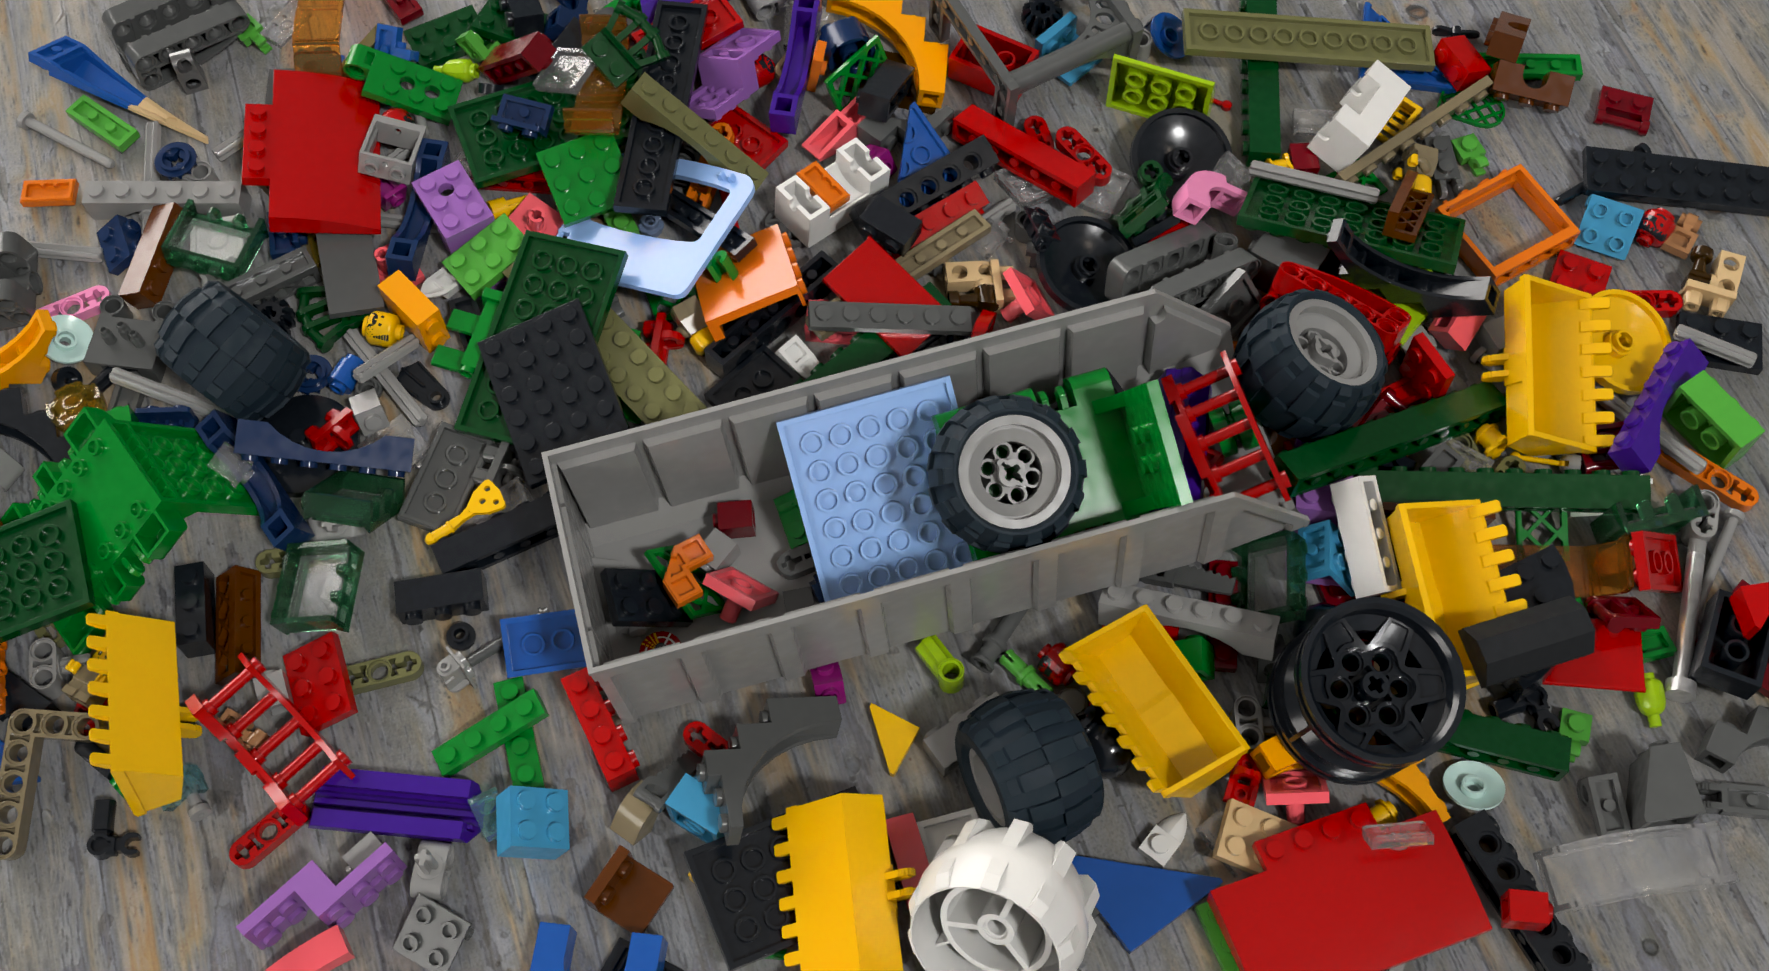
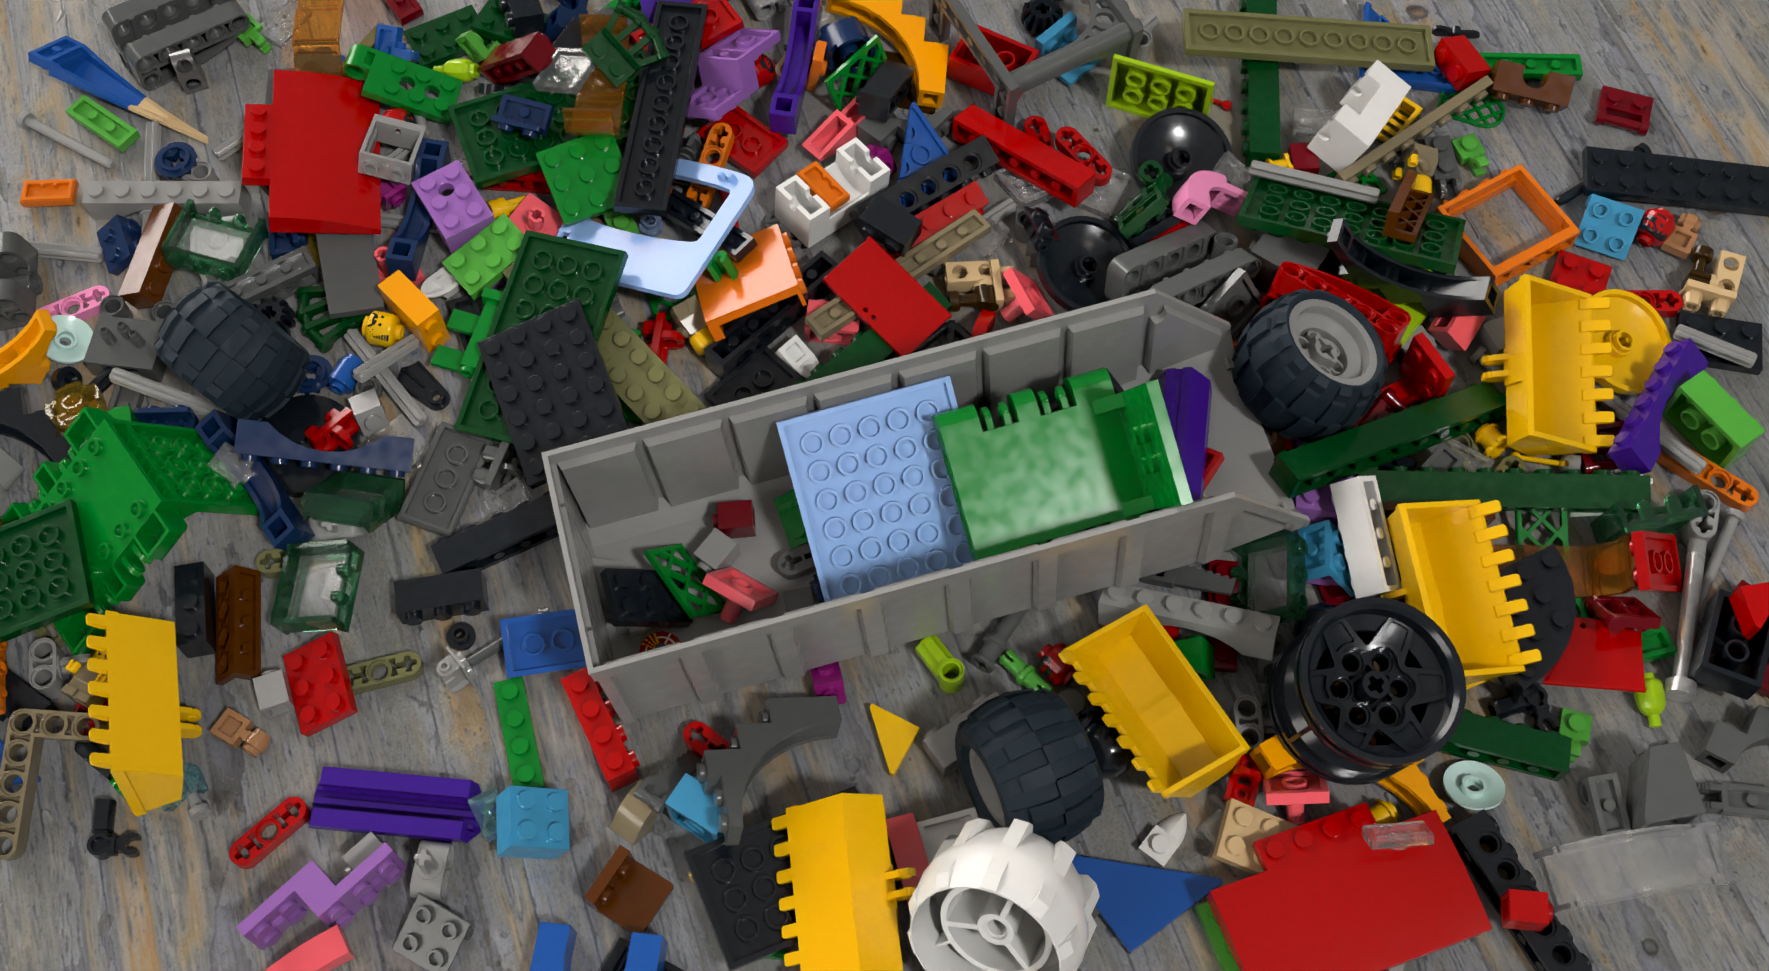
(253, 759): red fence -> none
(473, 508): yellow piece -> none
(490, 733): green plate -> none
(658, 106): olive arch -> none
(684, 559): orange tile -> none
(889, 318): dark grey plate -> none
(962, 490): wheel -> none
(1168, 35): blue dish -> none
(1200, 444): red fence -> none
(1221, 419): green wheel -> none
(1507, 36): reddish brown arch -> none
(1528, 640): black piece -> none

